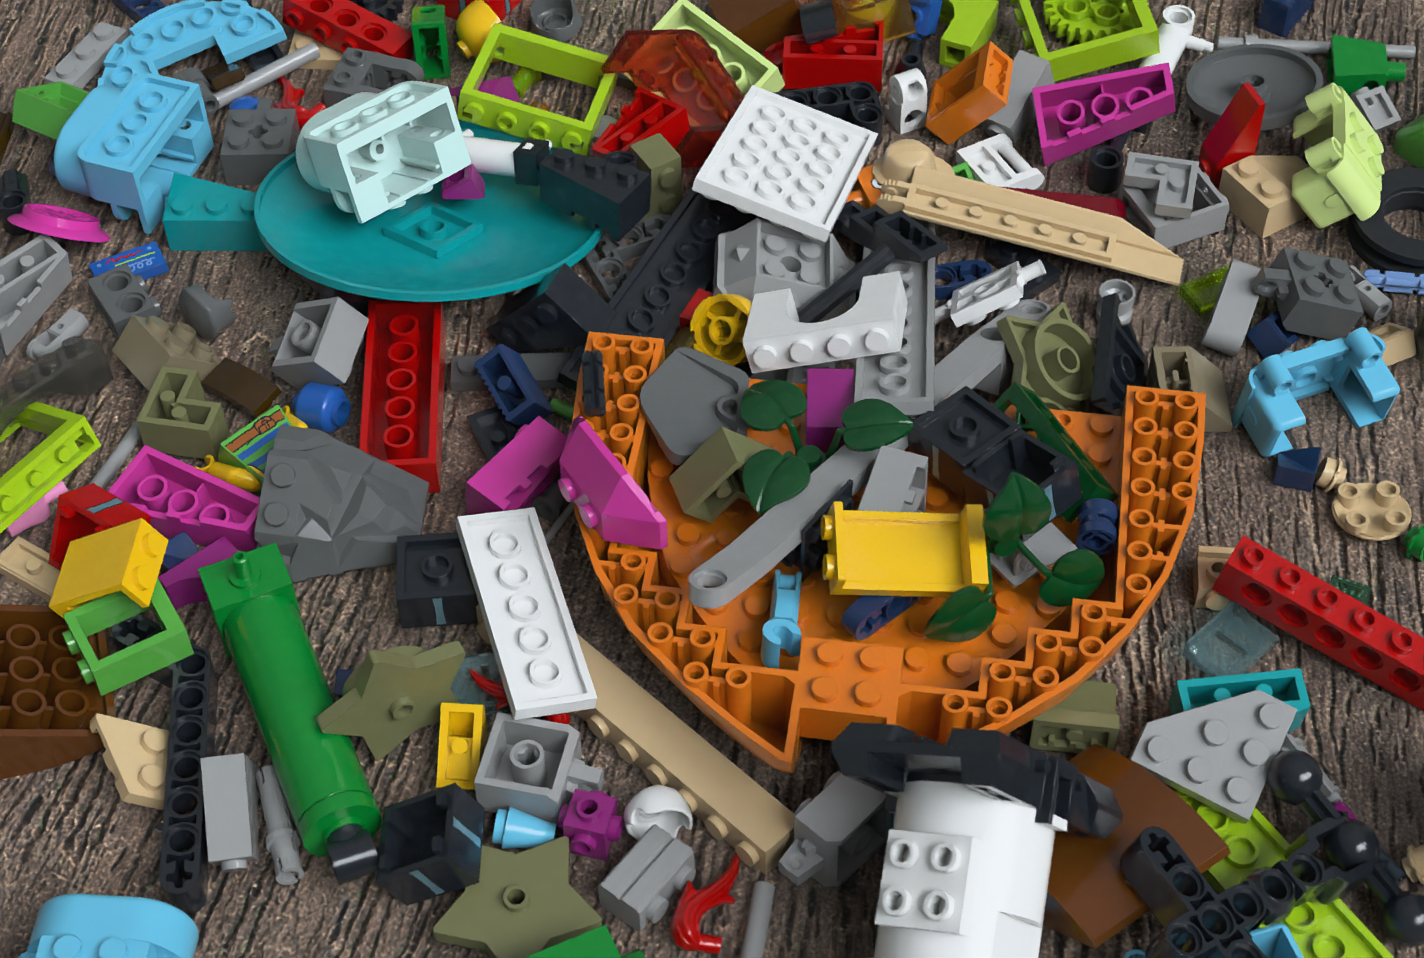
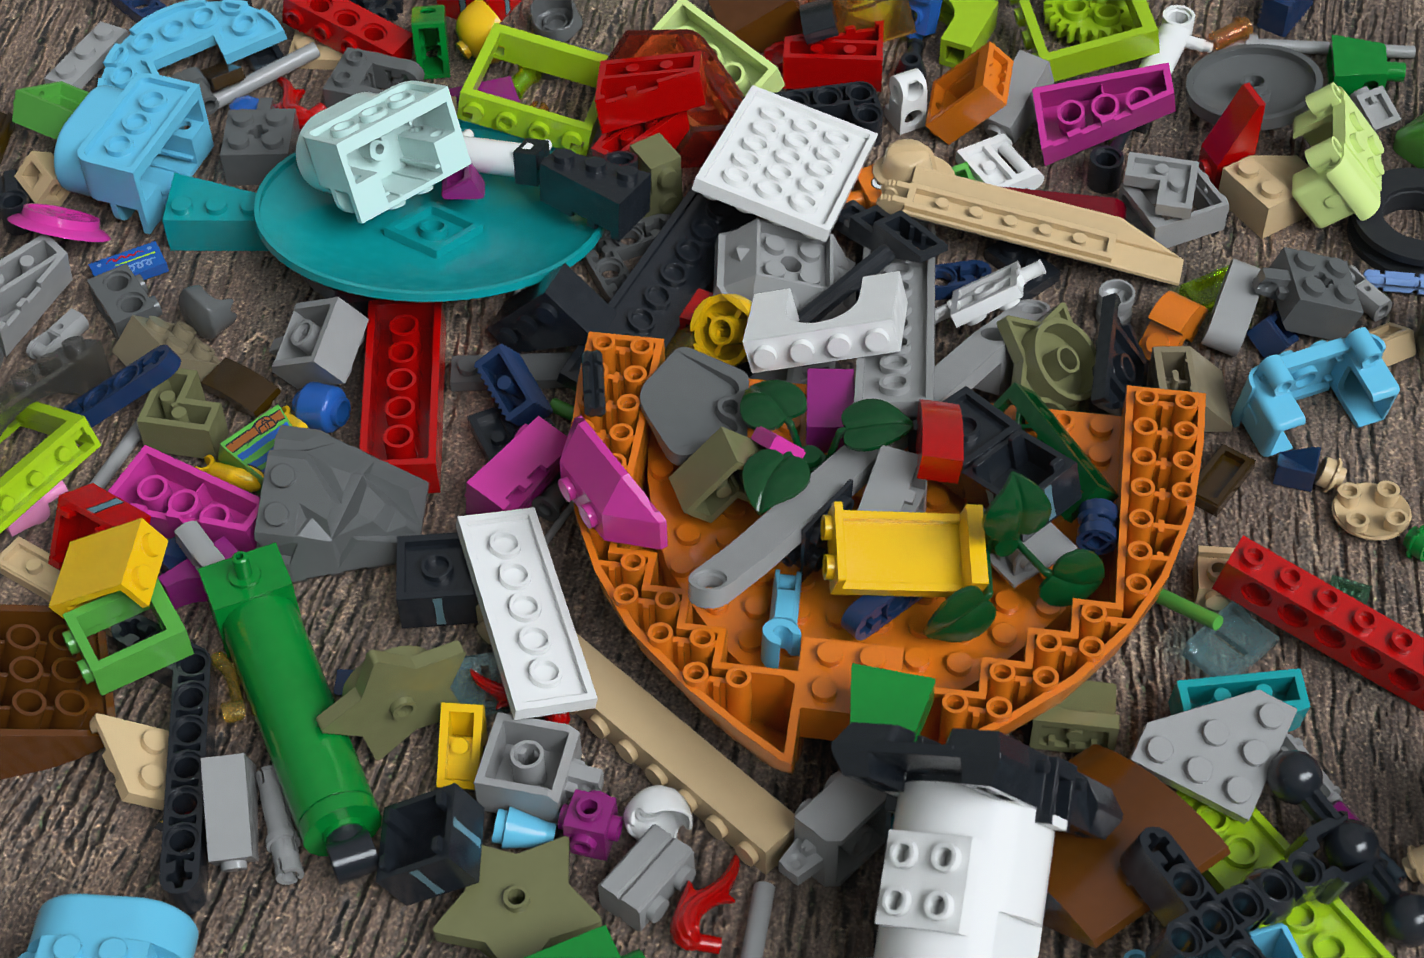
(39, 179): none -> tan brick
(126, 385): none -> dark blue beam
(197, 545): none -> light grey bar
(235, 709): none -> clear yellow piece
(648, 88): none -> red wedge
(773, 441): none -> dark pink tile
(890, 697): none -> green torso
(939, 441): none -> red slope
(1172, 322): none -> orange brick
(1190, 609): none -> bright green bar
(1222, 478): none -> dark brown tile
(1231, 33): none -> clear orange pin

